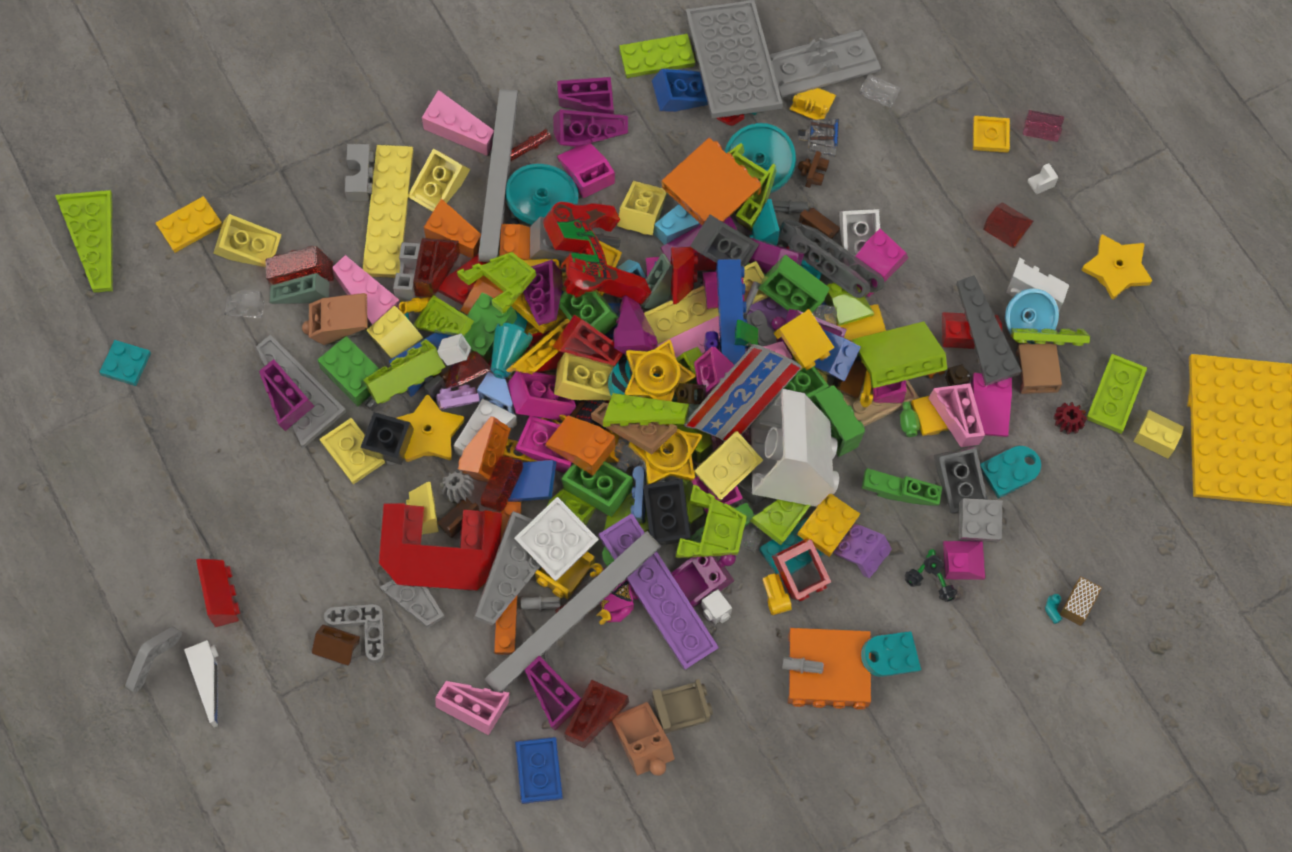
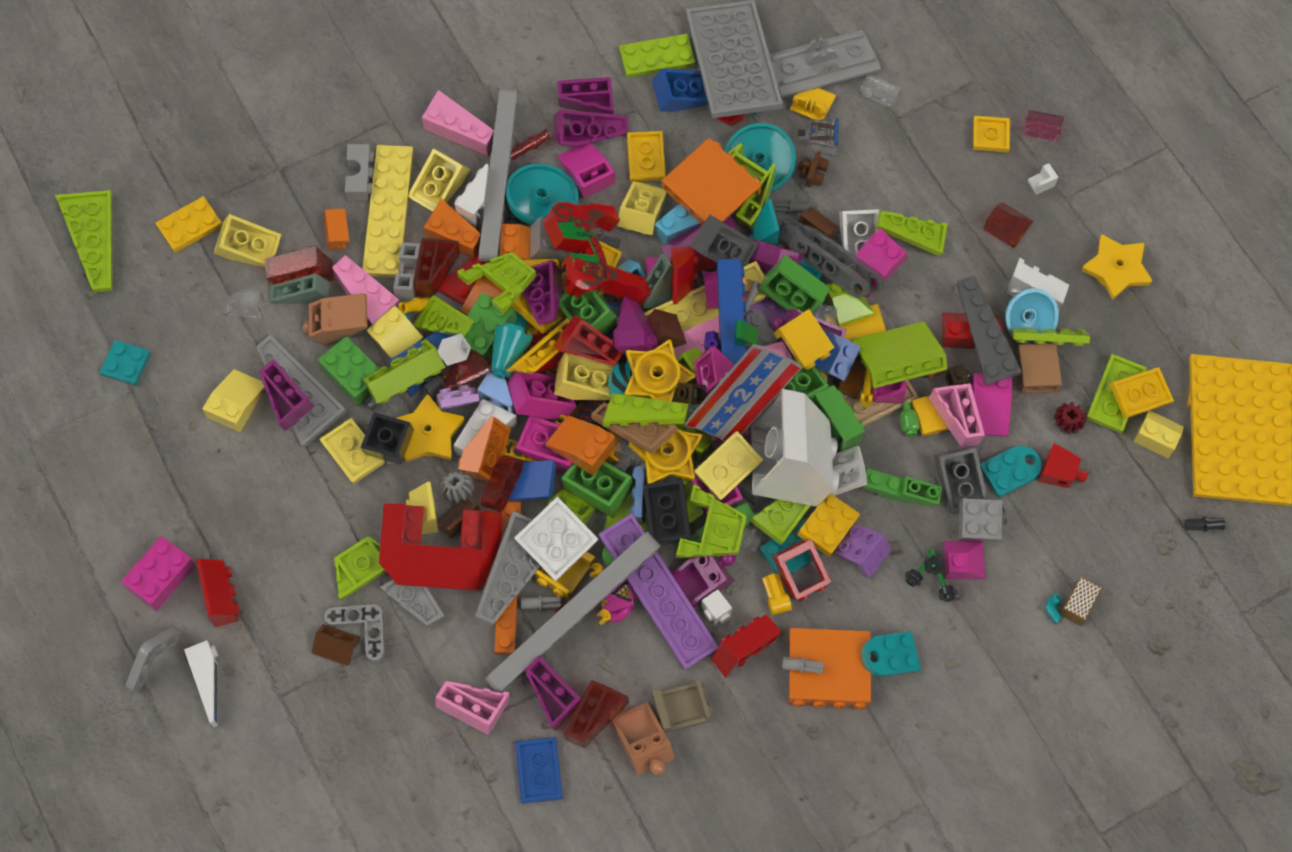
(158, 573): none -> dark pink brick
(234, 400): none -> light yellow slope
(336, 229): none -> orange hinge
(357, 567): none -> lime wing
(472, 201): none -> white slope
(646, 156): none -> yellow tile
(666, 327): none -> copper slope
(745, 643): none -> red wedge
(850, 469): none -> white slope
(920, 233): none -> lime wing
(1062, 468): none -> red torso
(1141, 392): none -> yellow tile
(1205, 524): none -> black axle

